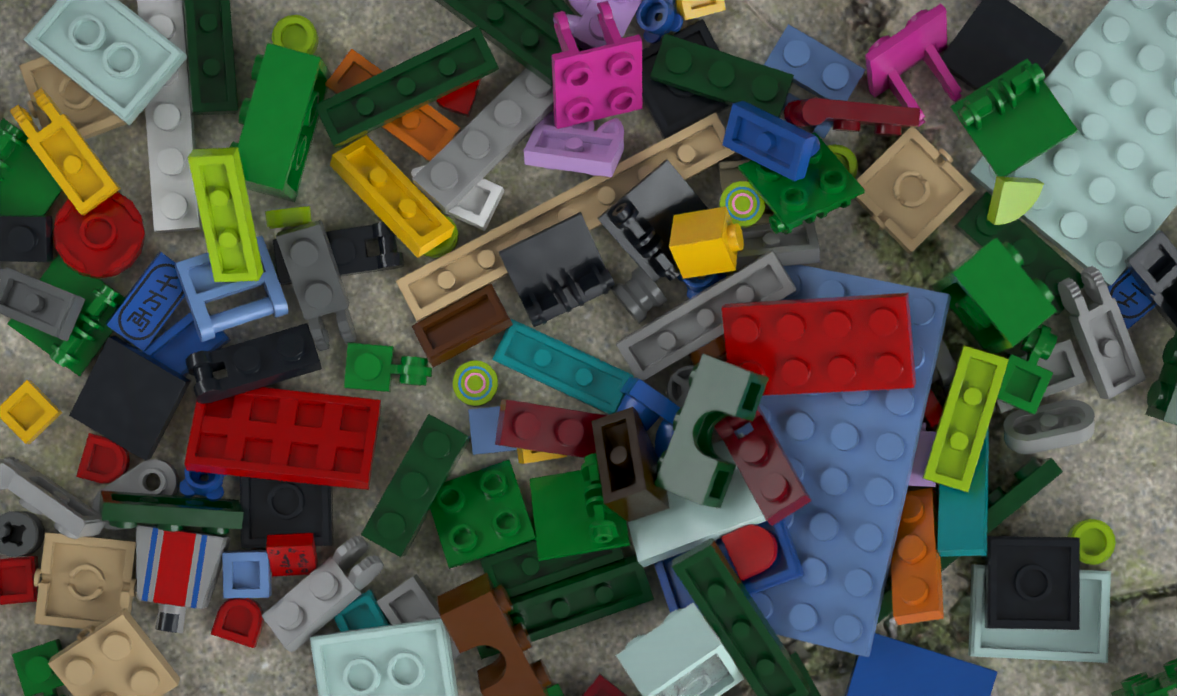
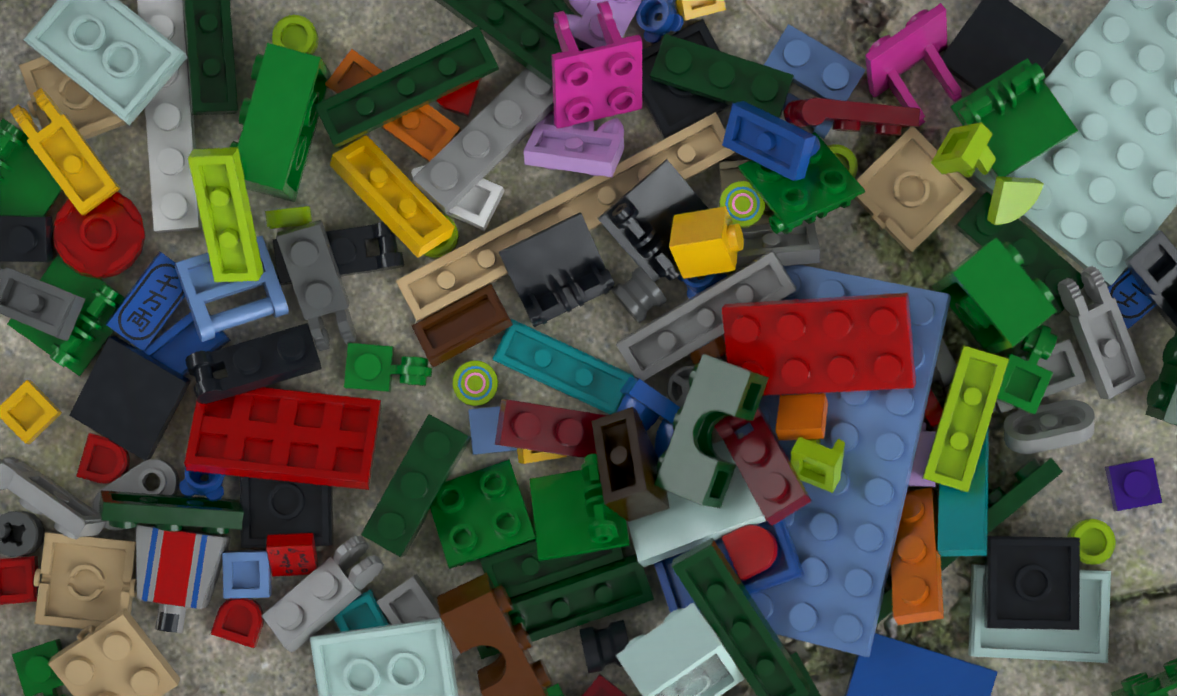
(603, 645): none -> black wheel
(801, 416): none -> orange tile
(817, 463): none -> lime tile
(965, 150): none -> lime tile
(1133, 484): none -> dark purple plate

